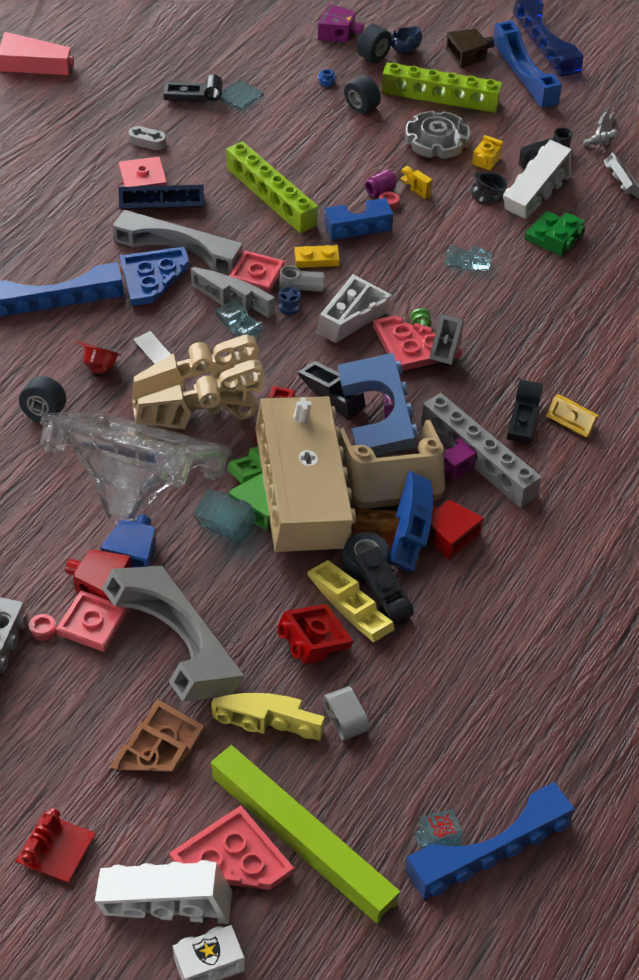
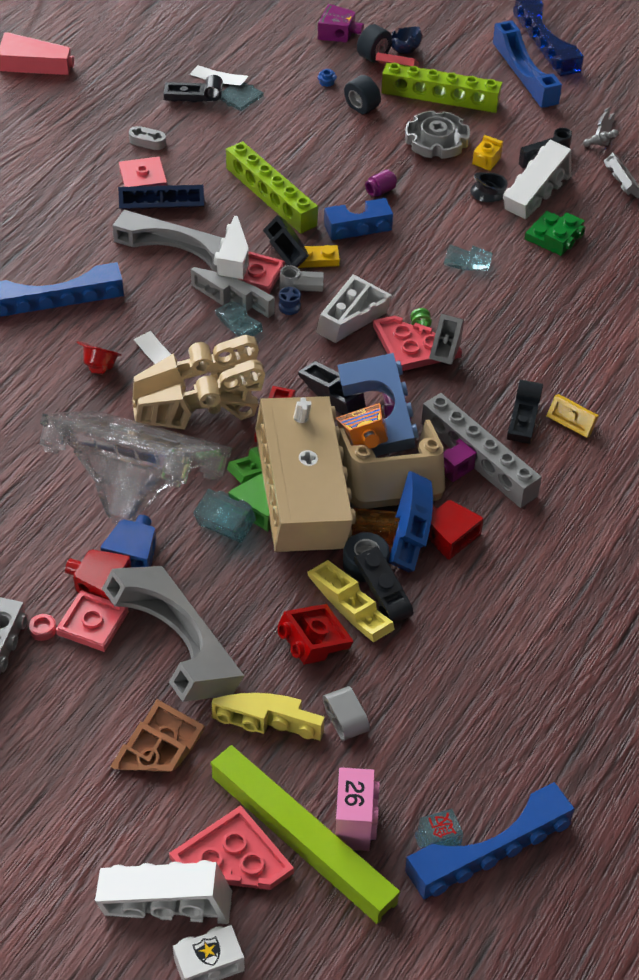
(42, 396): black wheel -> none
(55, 846): red hinge -> none
(152, 273): blue plate -> none
(203, 73): none -> white sticker
(234, 252): none -> white slope
(286, 242): none -> black slope
(357, 807): none -> bright pink brick
(365, 426): none -> orange torso
(384, 58): none -> coral plate
(392, 198): coral tile -> none
(419, 182): yellow plate -> none
(468, 46): dark brown torso -> none

